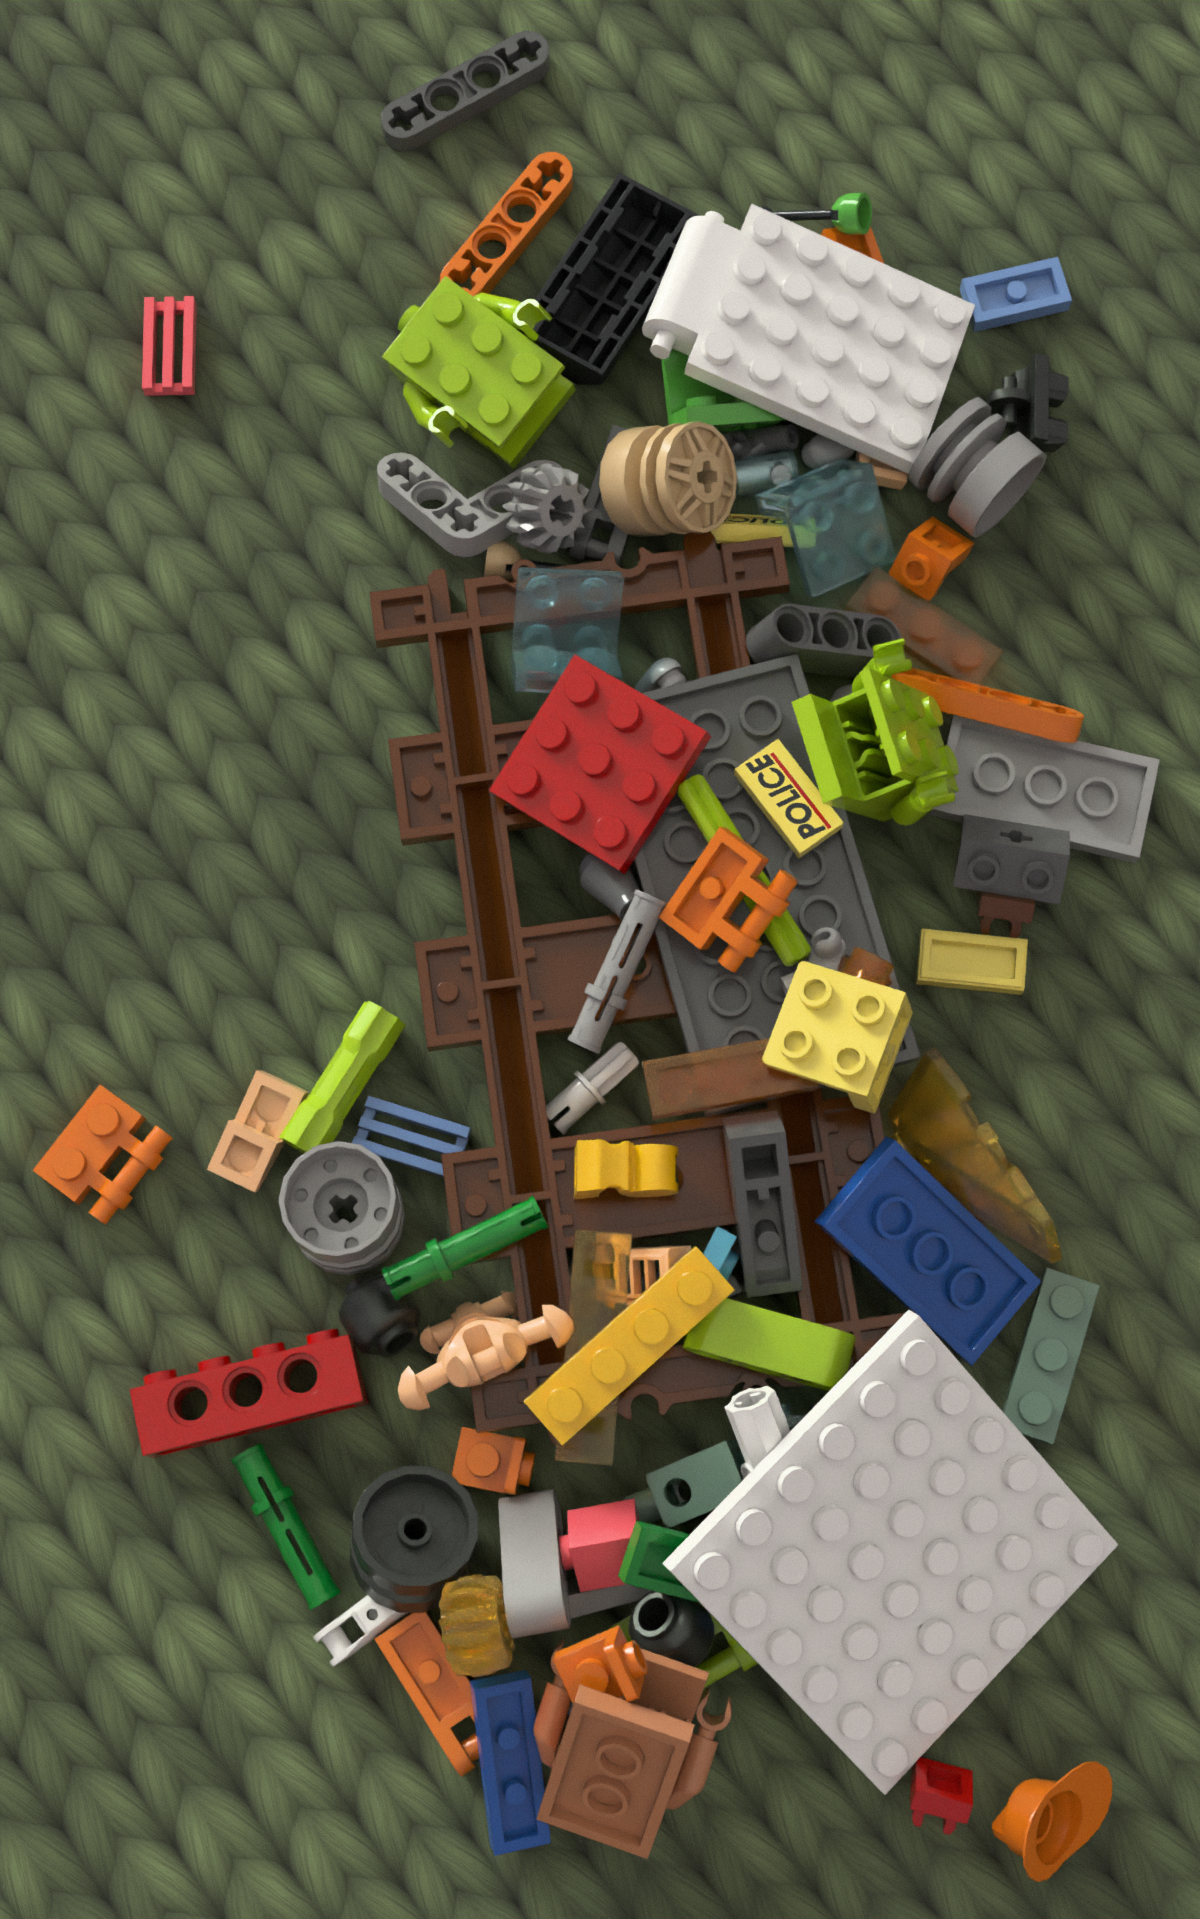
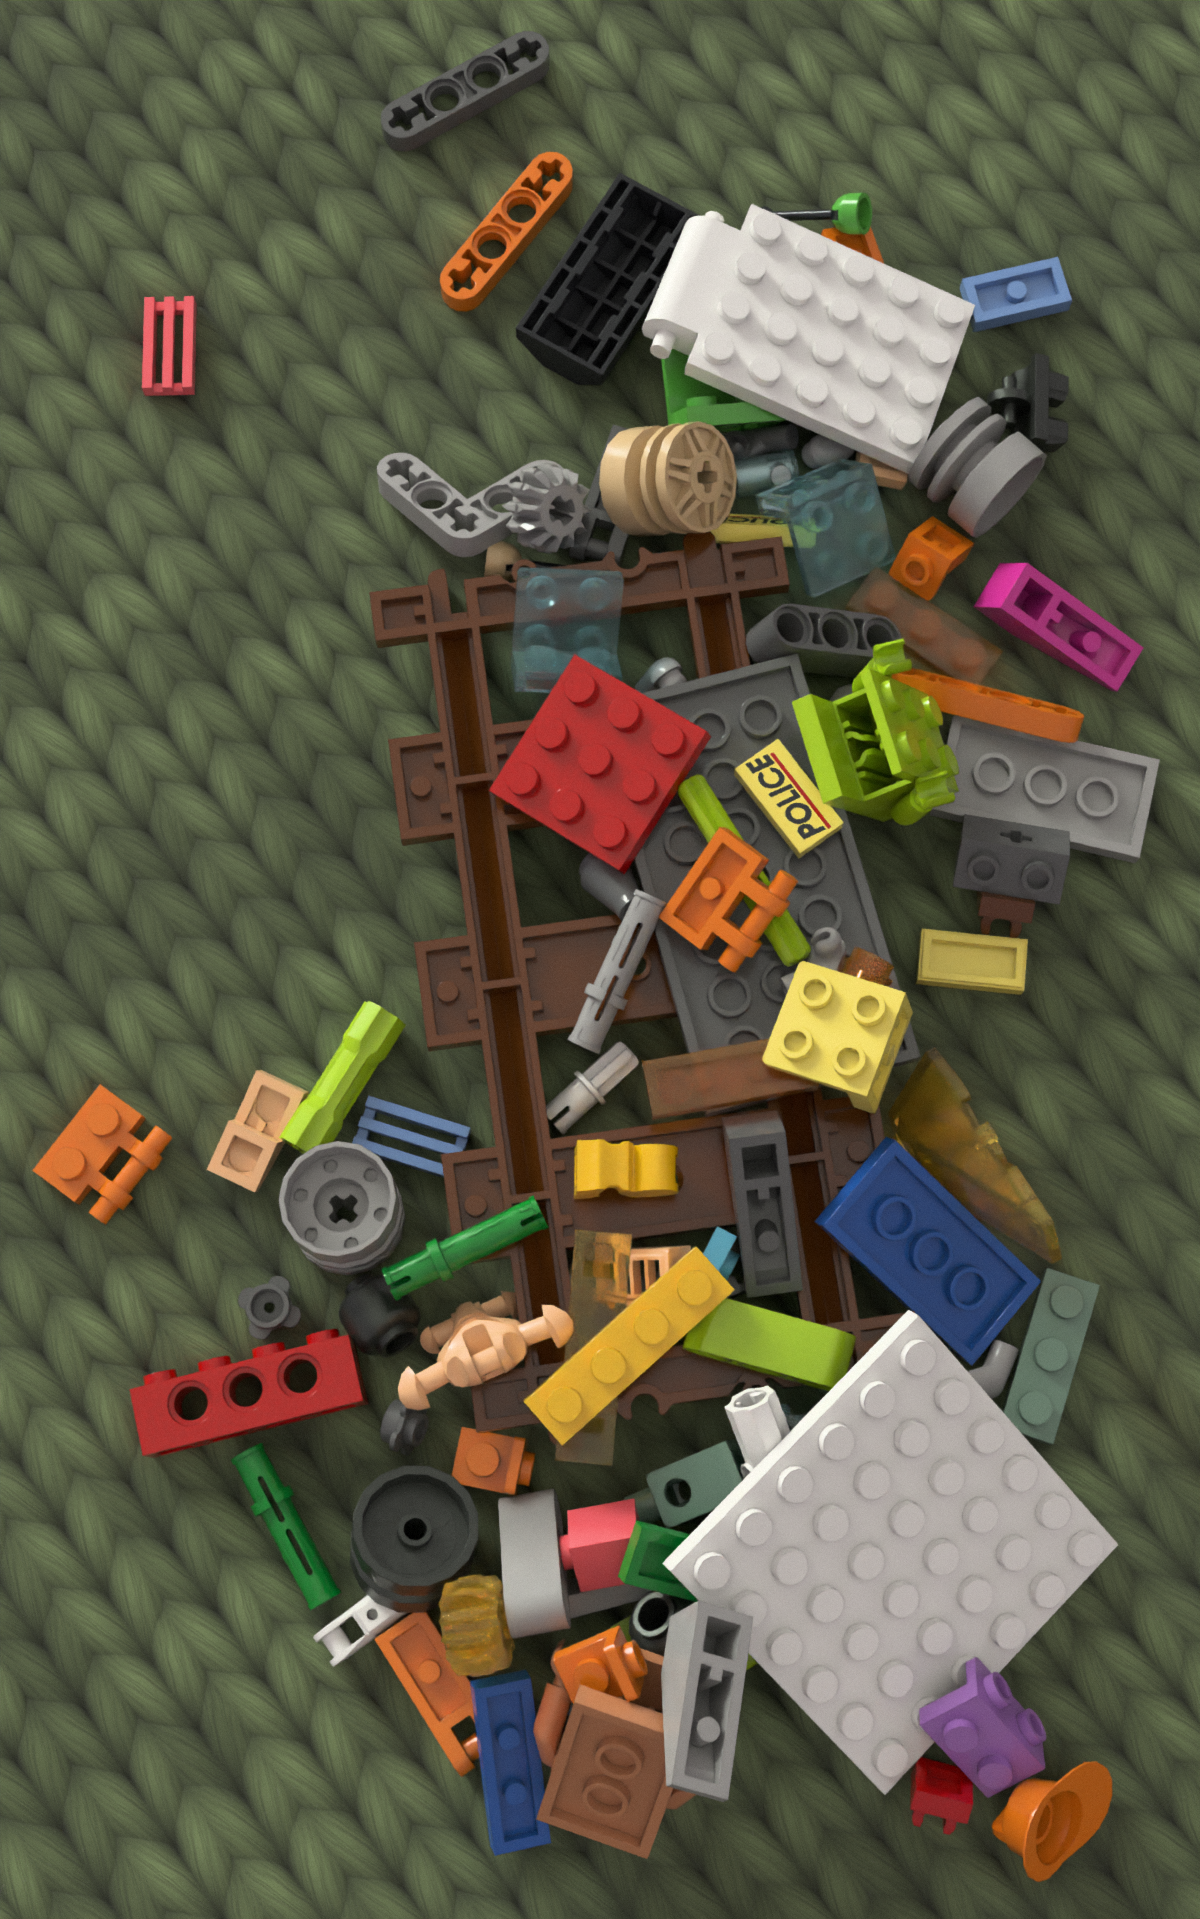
(254, 1304): none -> dark grey plate
(403, 1427): none -> dark grey plate
(477, 371): lime torso -> none
(703, 1696): none -> light grey slope
(986, 1731): none -> medium lavender bracket
(996, 1368): none -> light grey arm
(1057, 624): none -> dark pink slope

